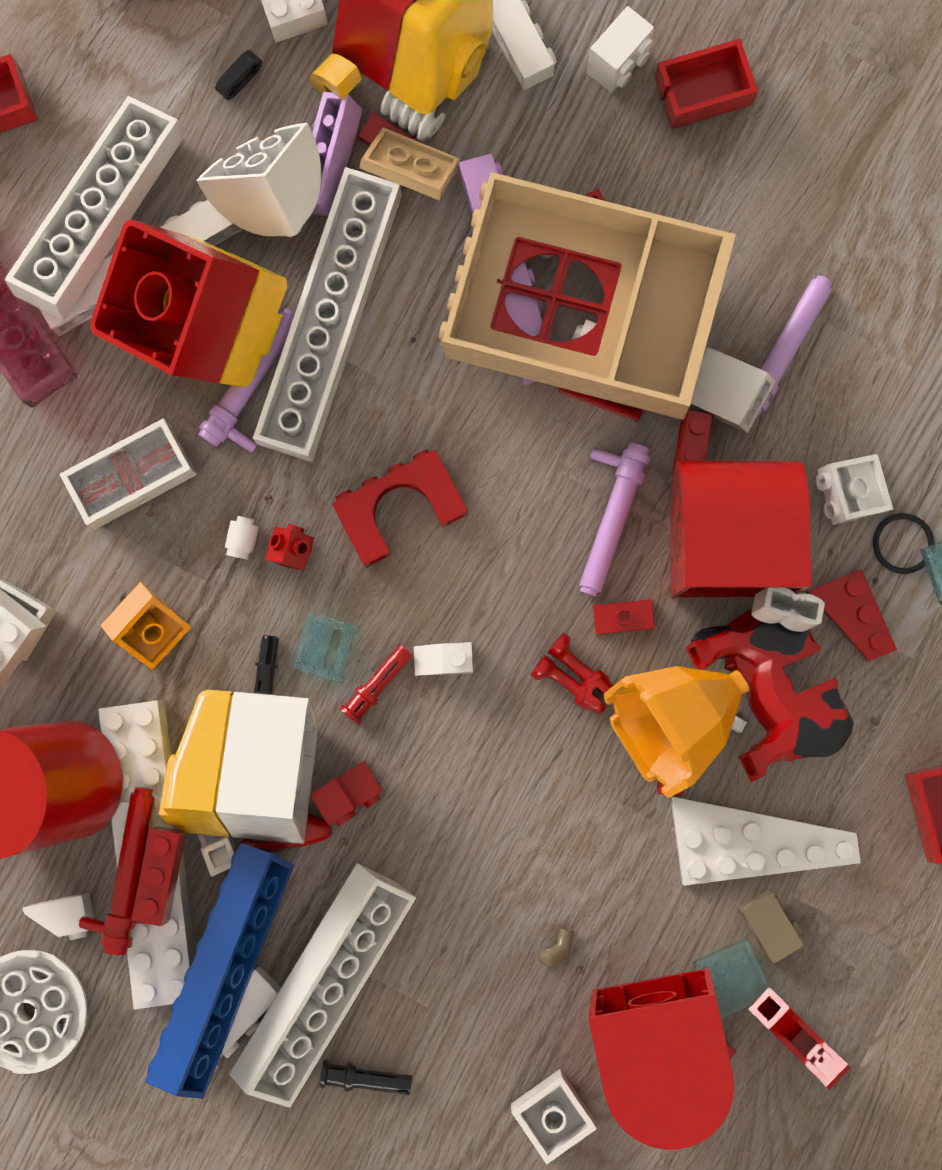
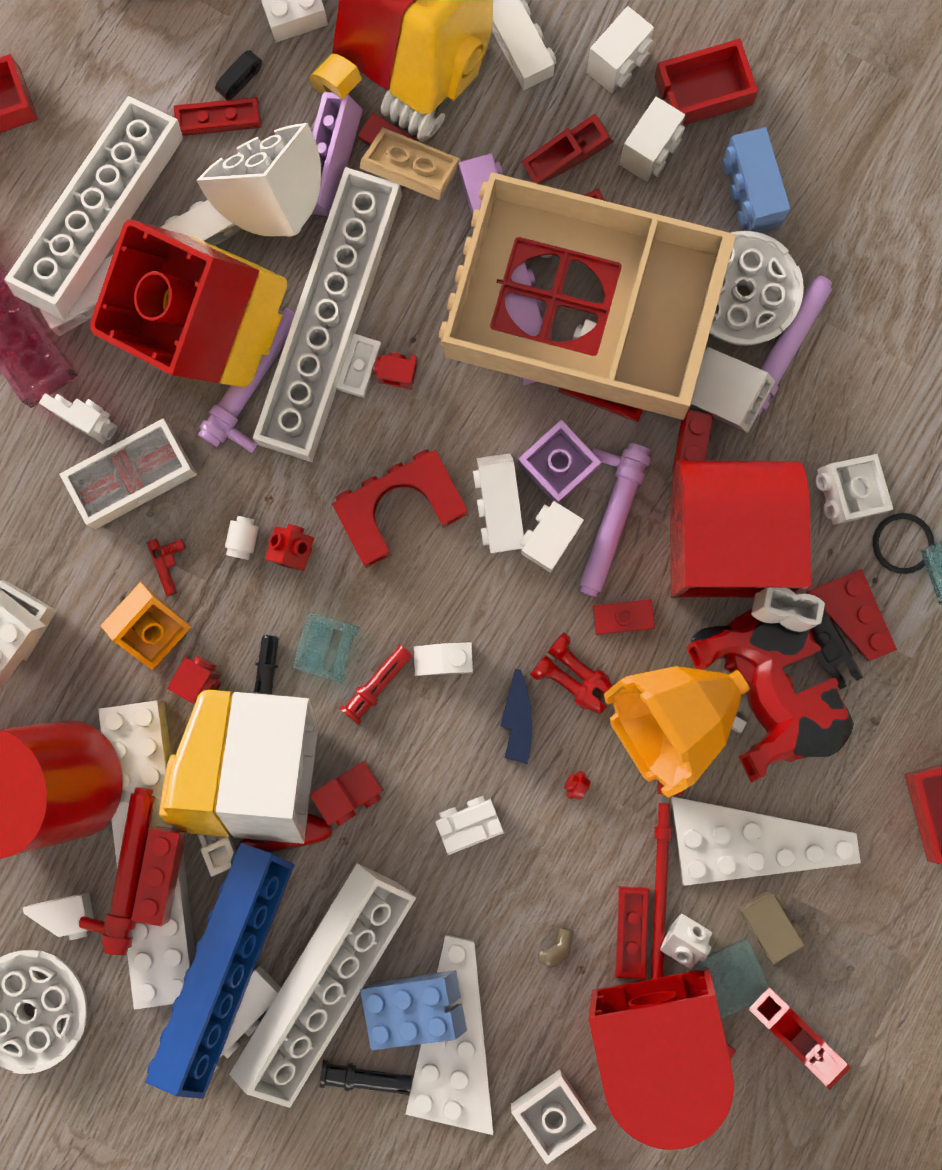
(84, 416): none -> white plate
(165, 561): none -> red hose
(193, 678): none -> red brick
(218, 116): none -> red tile
(358, 365): none -> white plate
(396, 370): none -> red brick
(413, 1010): none -> medium blue piece
(452, 1074): none -> white wing
(468, 825): none -> white brick
(499, 503): none -> white wedge
(518, 719): none -> dark blue slope
(551, 535): none -> white brick
(559, 462): none -> lavender brick
(567, 150): none -> red slope
(577, 785): none -> red plate
(632, 932): none -> red tile
(652, 140): none -> white brick
(663, 834): none -> red bar
(687, 941): none -> white brick
(755, 181): none -> medium blue piece
(774, 290): none -> white brick
(834, 650): none -> black hinge

